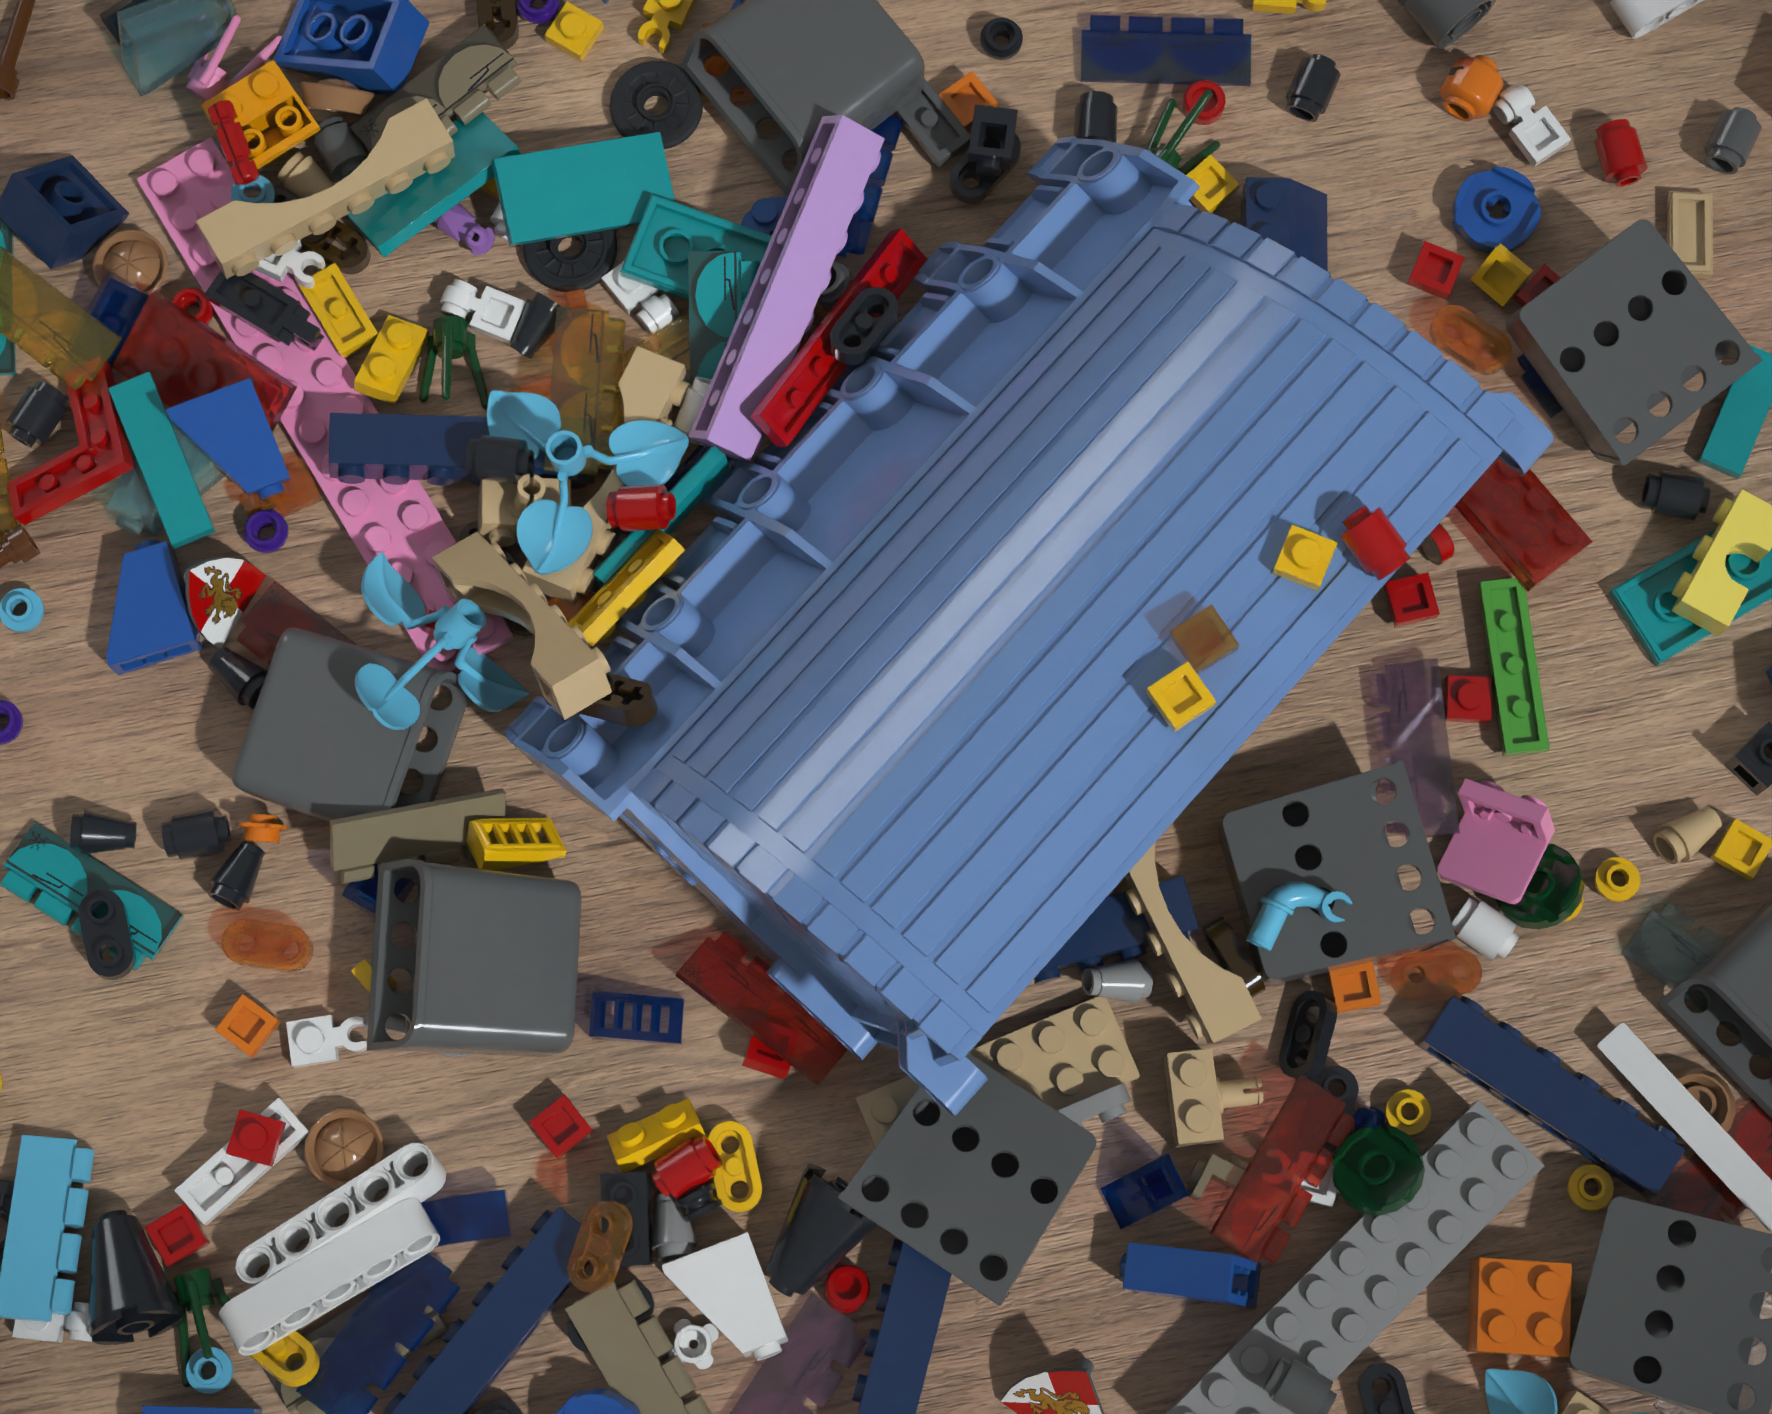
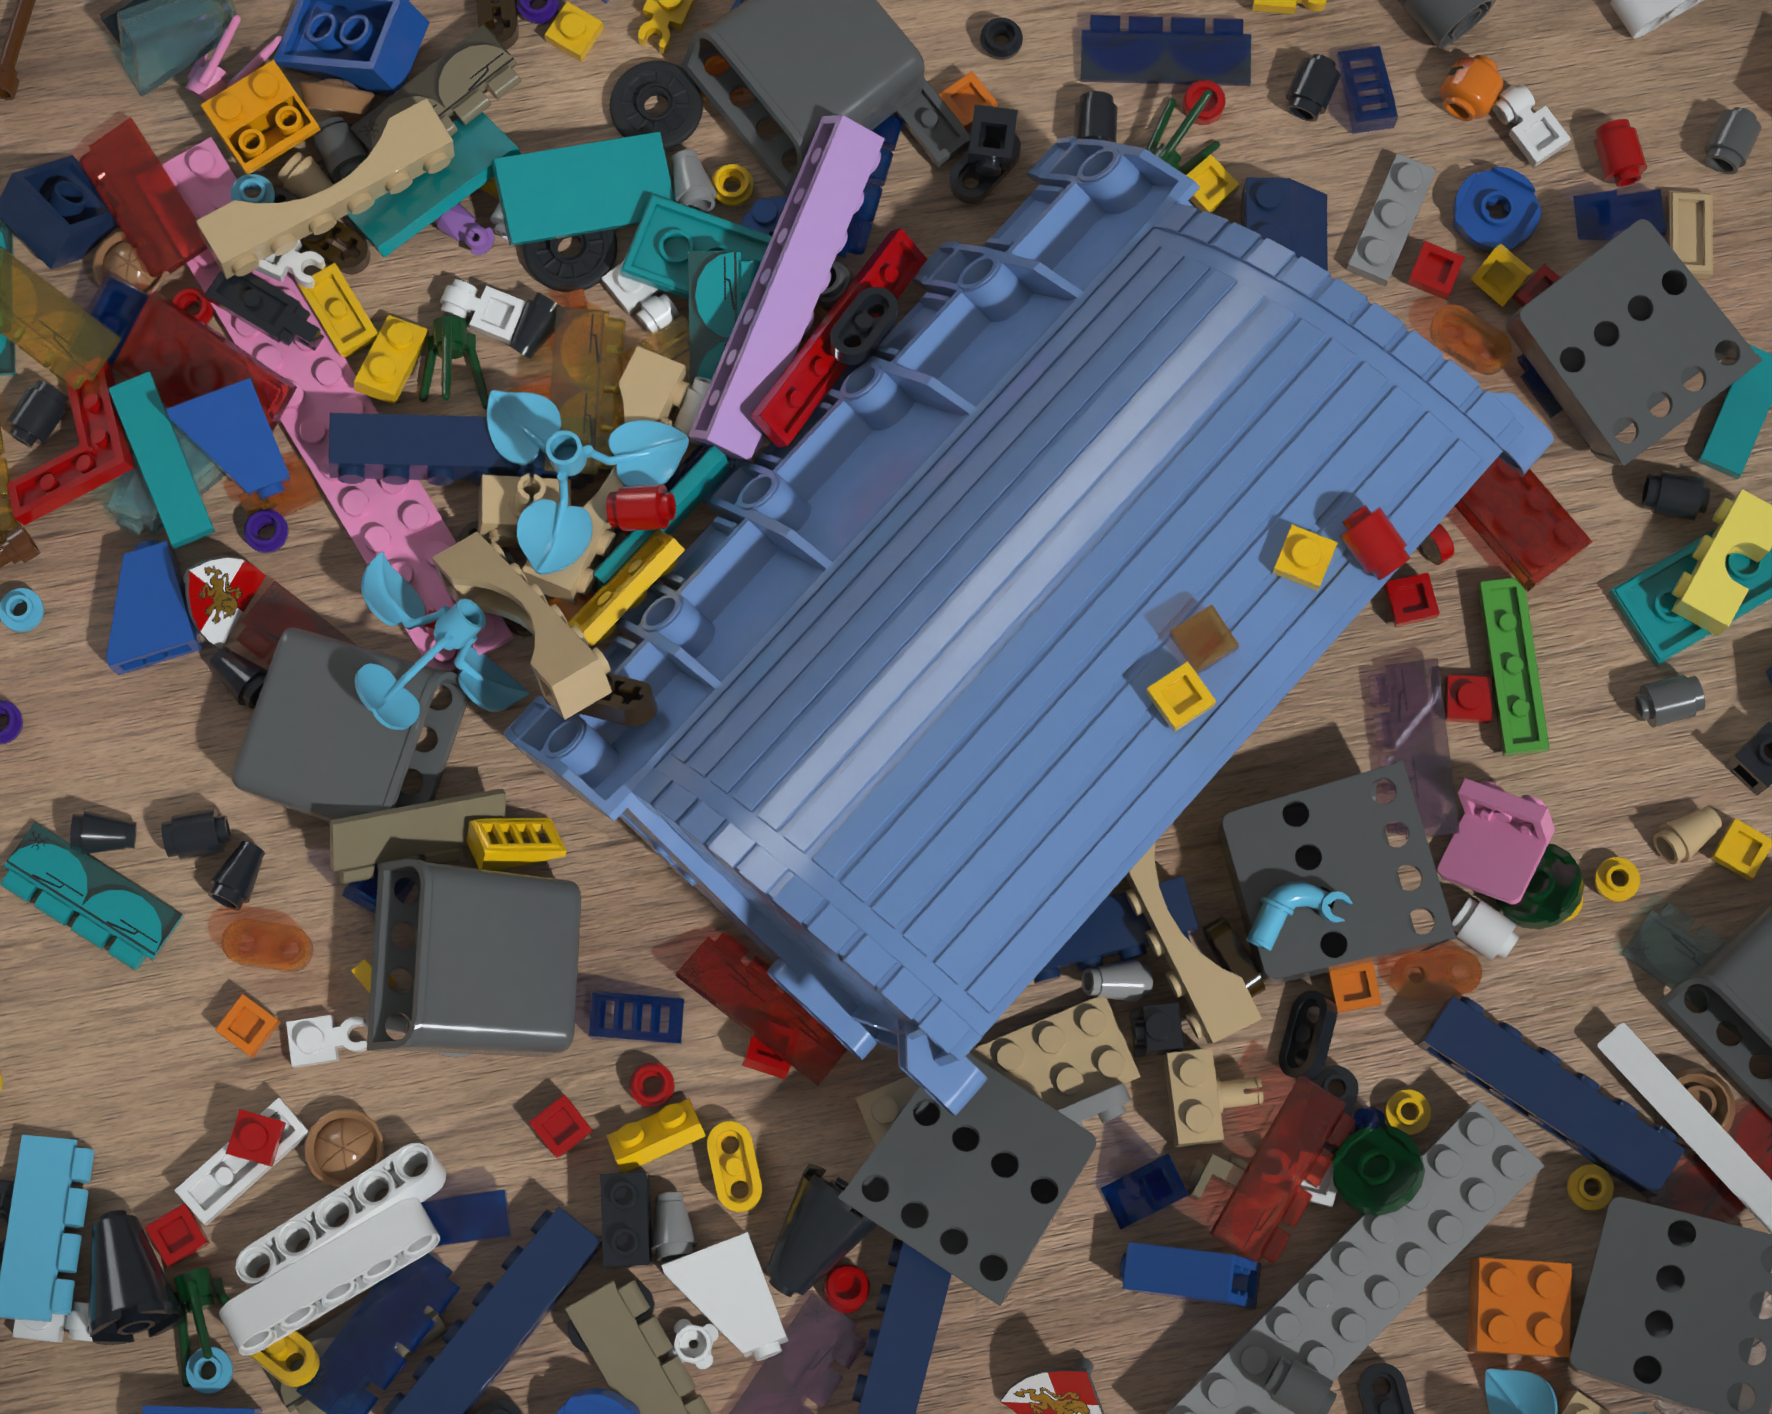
(106, 933): black plate -> none
(143, 199): none -> clear red windscreen
(233, 142): red axle -> none
(262, 828): orange plate -> none
(499, 458): black brick -> none
(600, 1248): clear orange plate -> none
(648, 1071): none -> red plate
(686, 1167): red brick -> none
(691, 182): none -> light grey cone
(699, 1202): black bush -> none
(733, 173): none -> yellow plate
(1157, 1030): none -> black brick
(1368, 120): none -> clear blue slope
(1391, 219): none -> light grey plate
(1608, 214): none -> clear blue slope
(1669, 700): none -> dark grey brick

